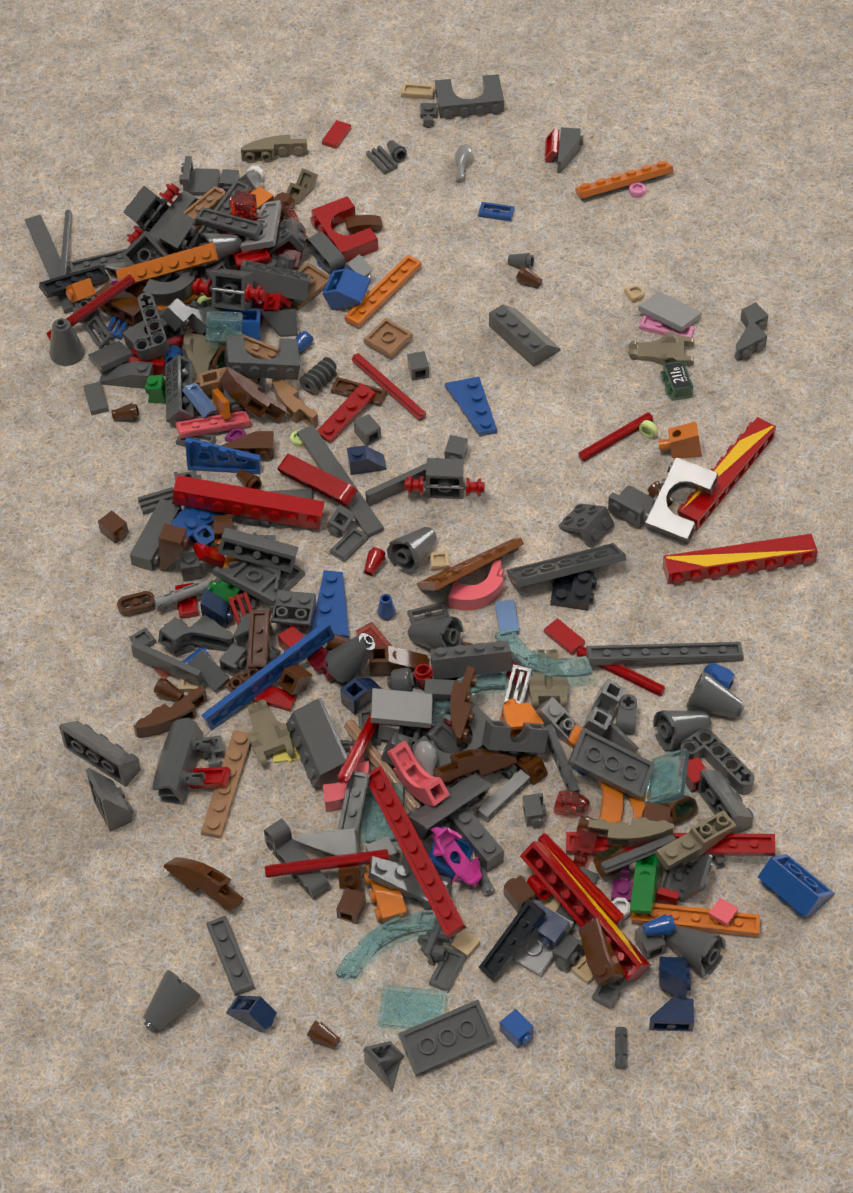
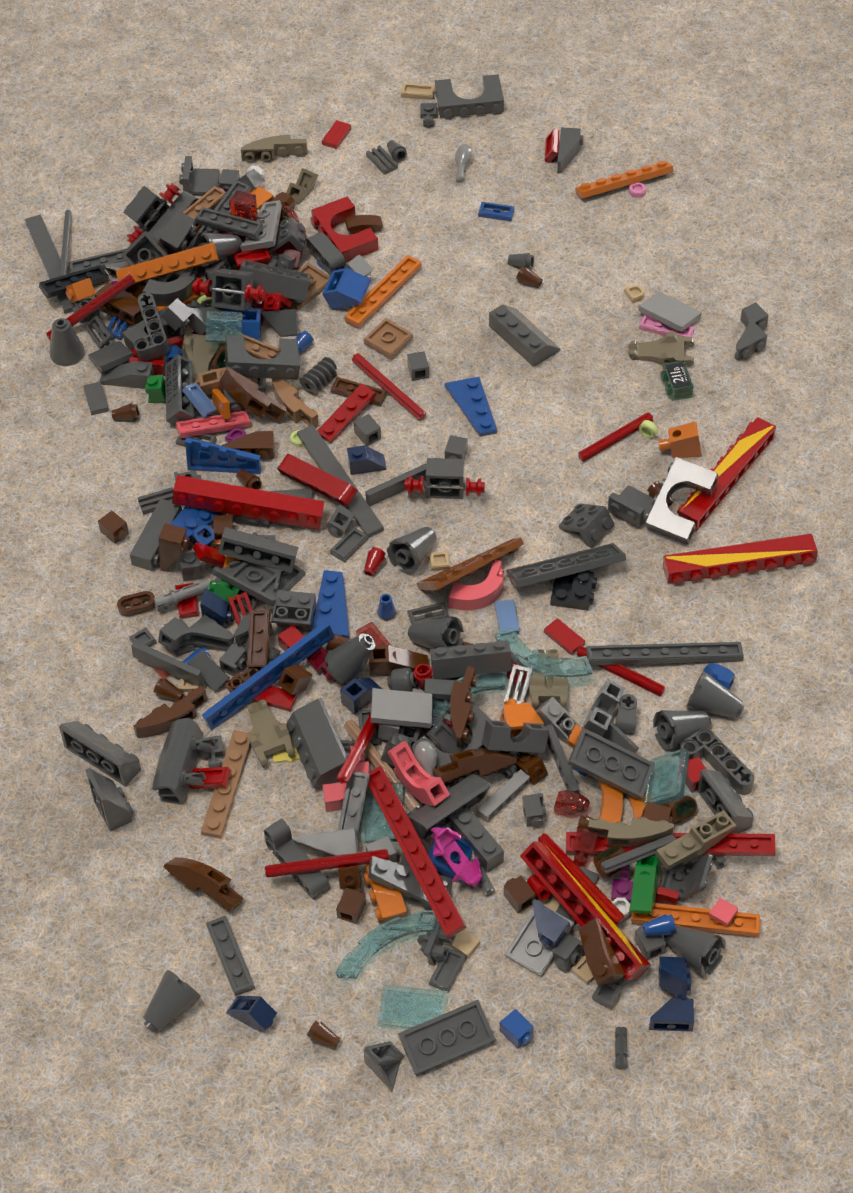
(512, 940): black plate -> none
(794, 885): blue slope -> none

